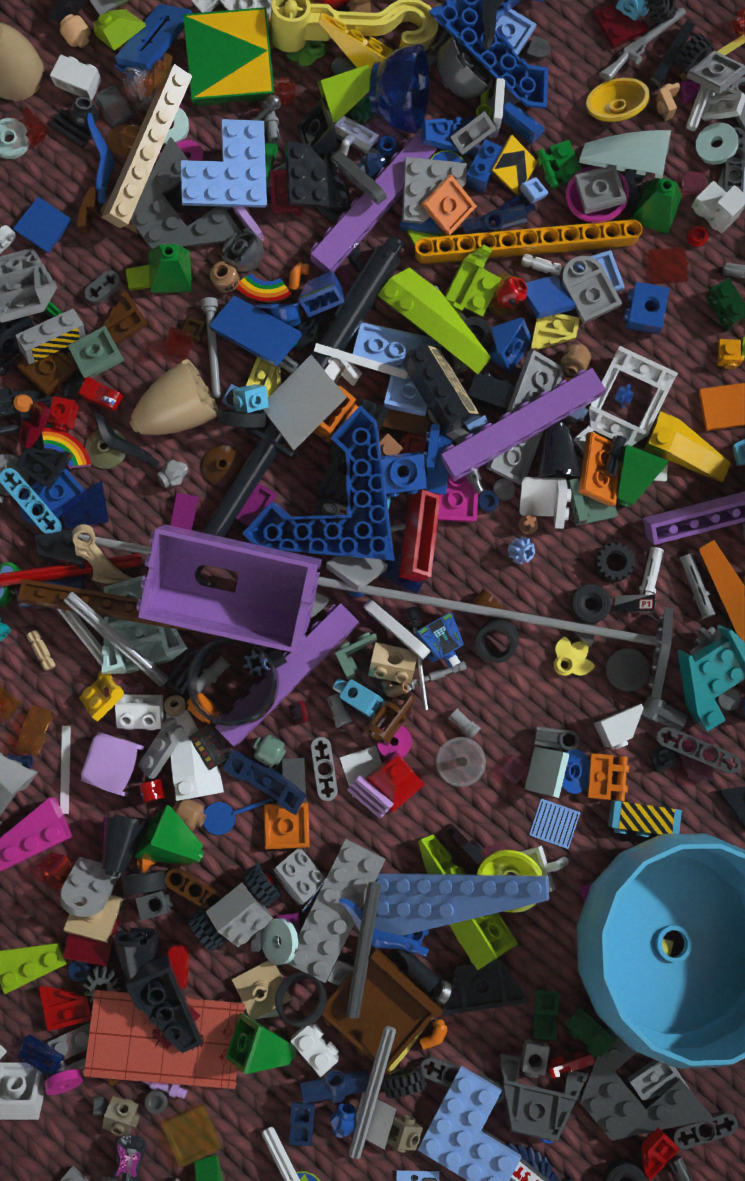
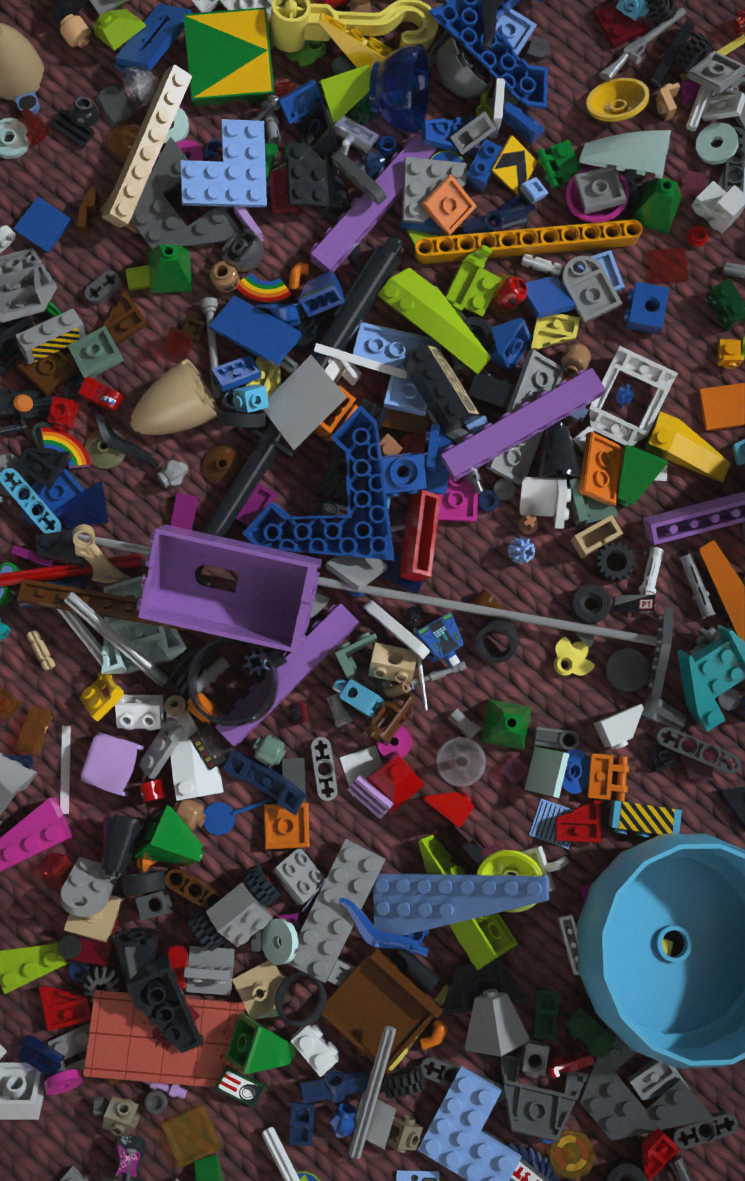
(28, 100): none -> tile
(32, 429): dark red slope -> none
(32, 556): none -> magenta tile
(69, 947): none -> pearl dark grey tile
(76, 77): white brick -> none
(106, 162): blue piece -> none
(158, 75): clear orange slope -> none
(210, 970): none -> light grey bracket
(211, 147): none -> blue plate
(235, 373): none -> blue bracket
(239, 1086): none -> slope
(299, 102): none -> blue bracket
(363, 950): dark grey axle -> none
(441, 992): flat silver tile -> none
(451, 805): none -> red slope
(494, 1025): none -> light grey slope
(496, 728): none -> green slope
(569, 935): none -> white piece
(572, 1154): none -> clear yellow tile
(580, 825): none -> red wing
(596, 536): none -> tan piece
(615, 455): black axle -> none

